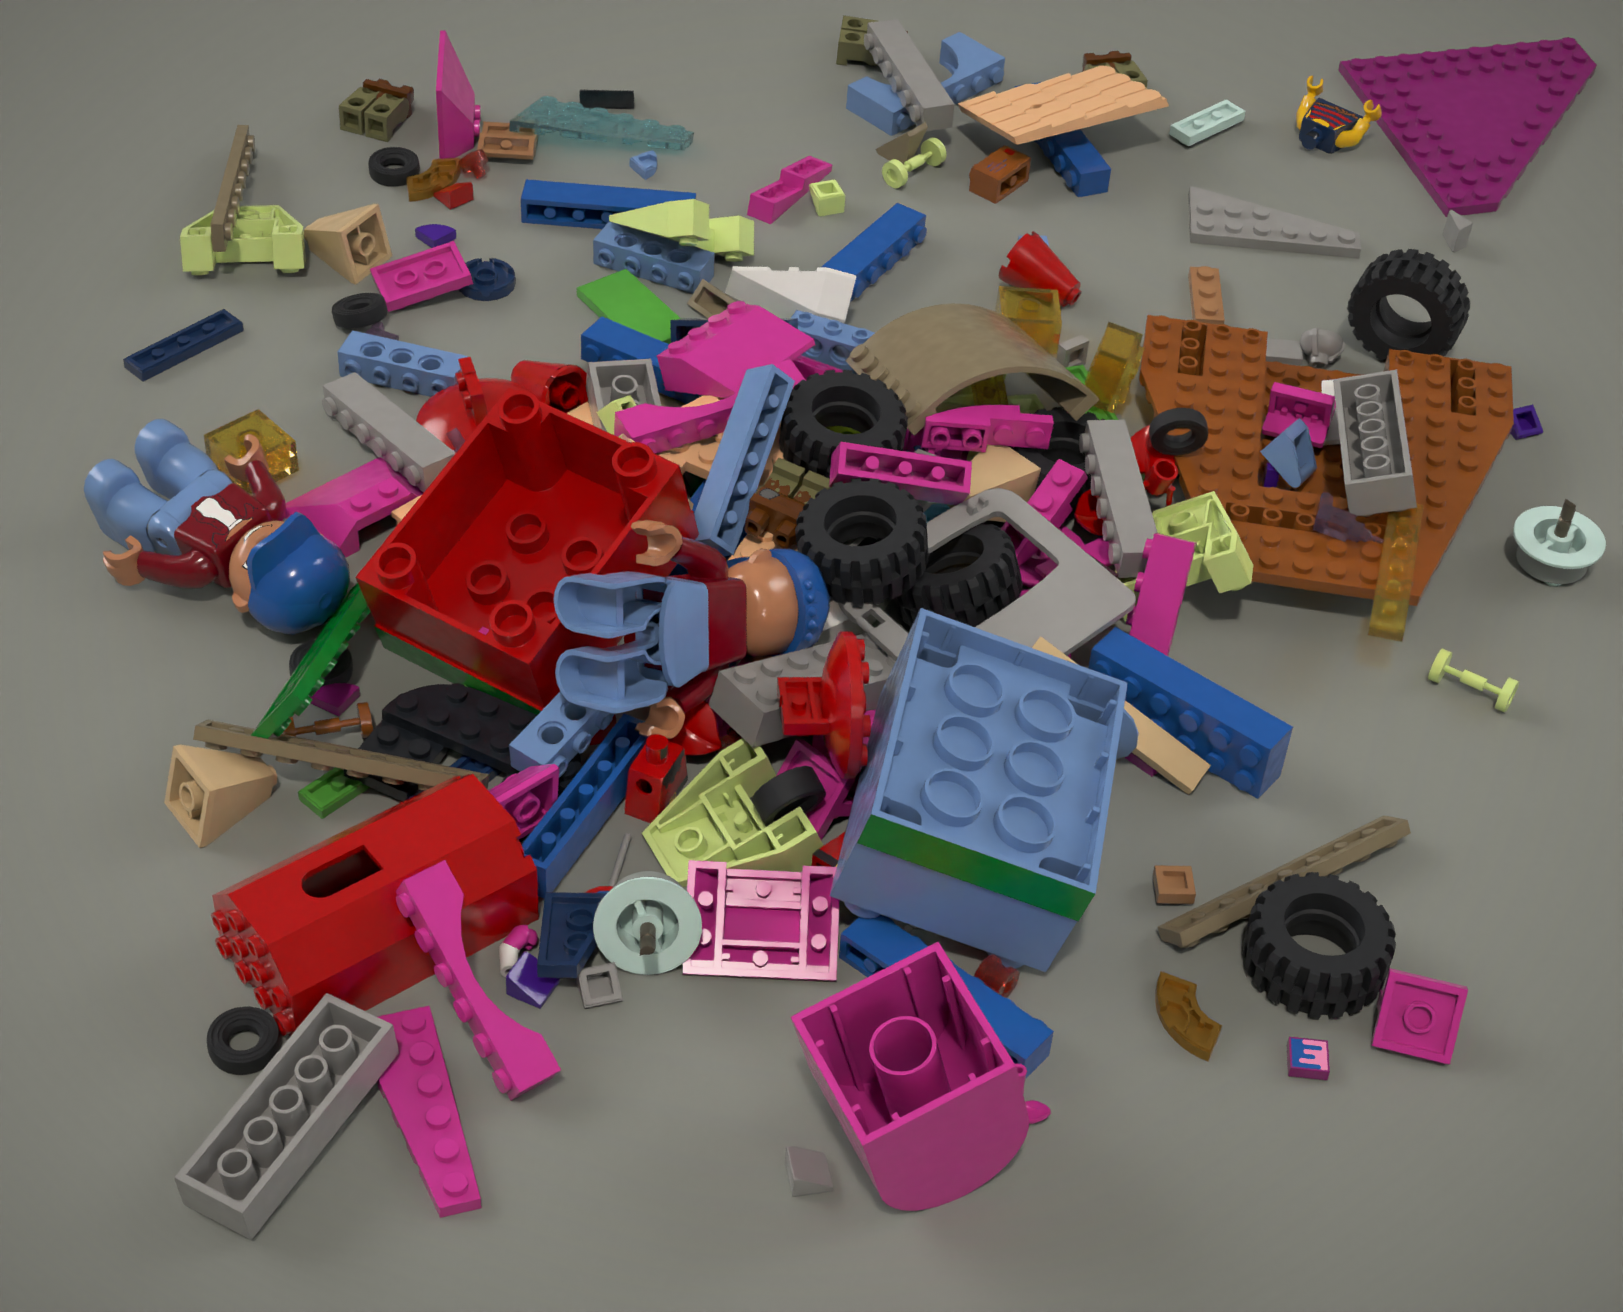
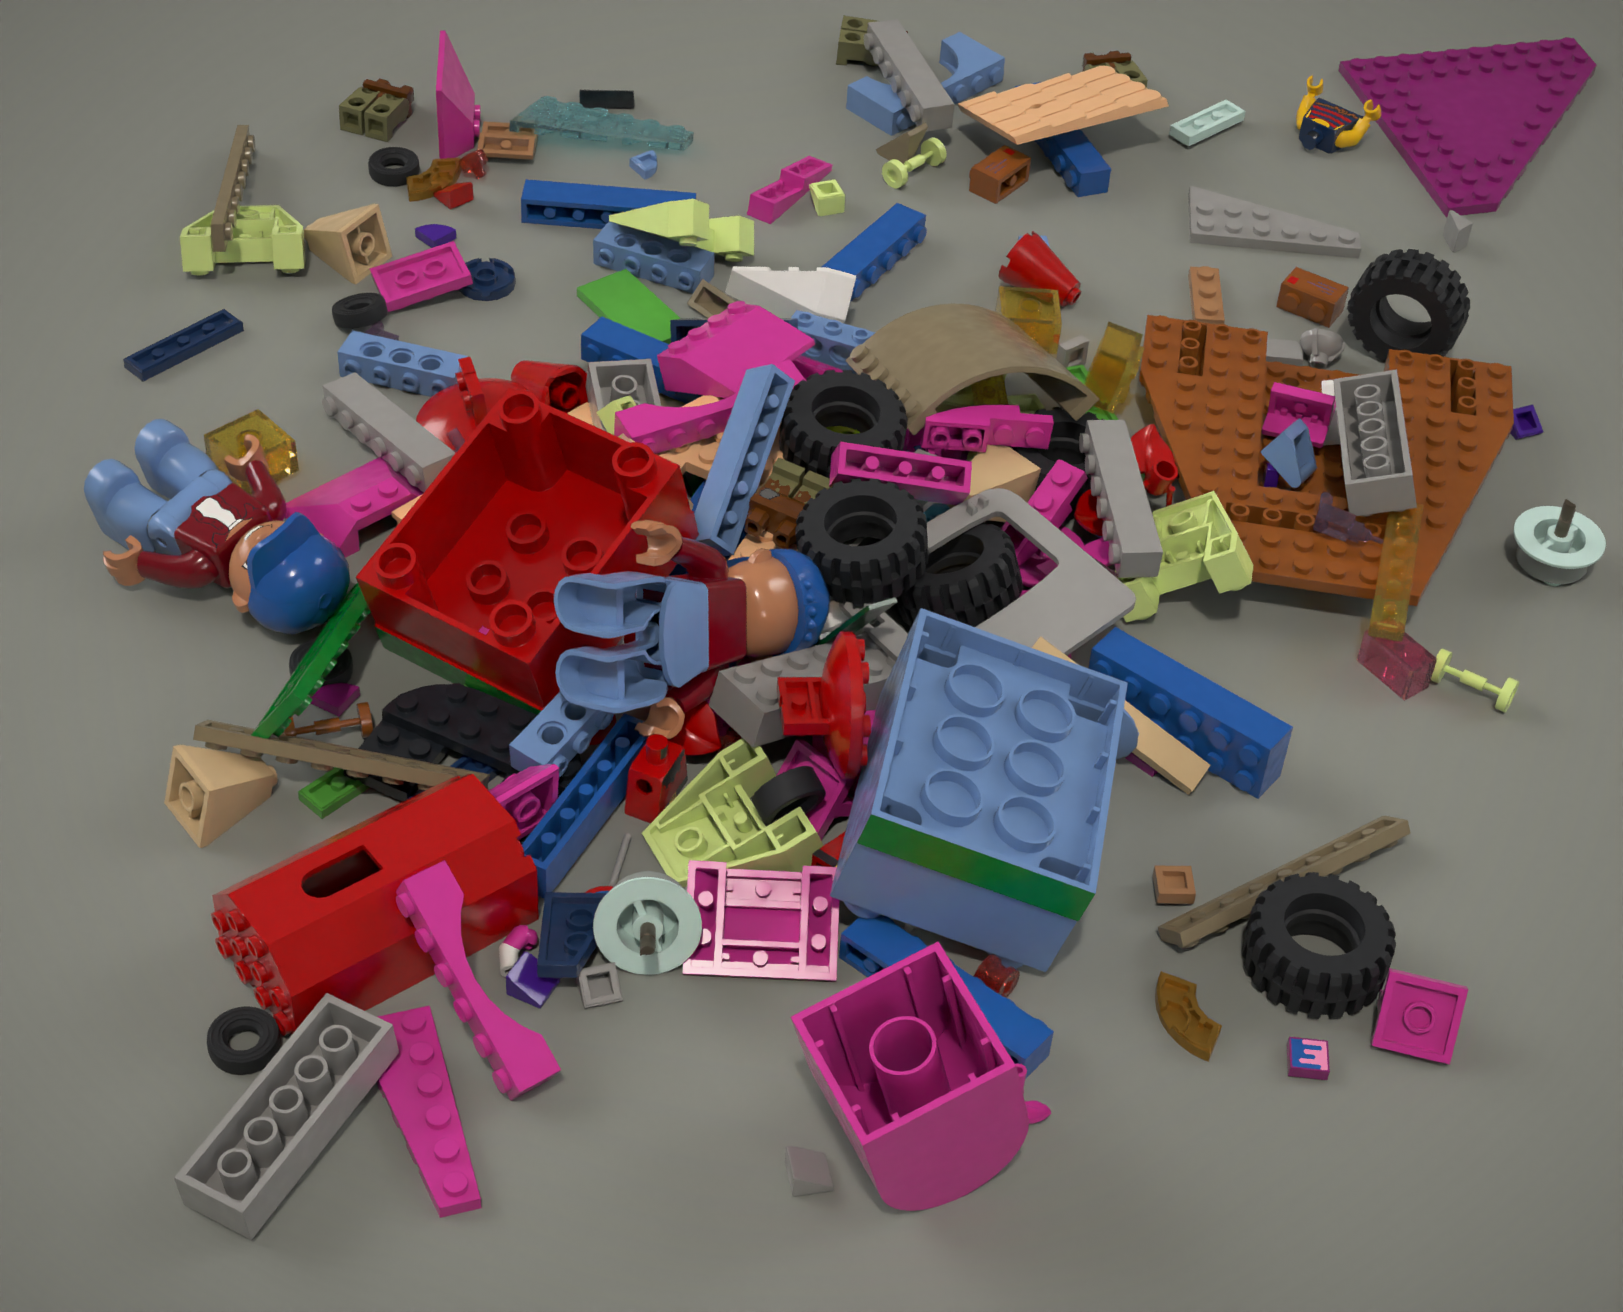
(859, 620): none -> dark green piece
(1161, 590): dark pink brick -> none
(1176, 419): black tyre -> none
(1312, 297): none -> dark orange brick
(1400, 665): none -> clear pink brick

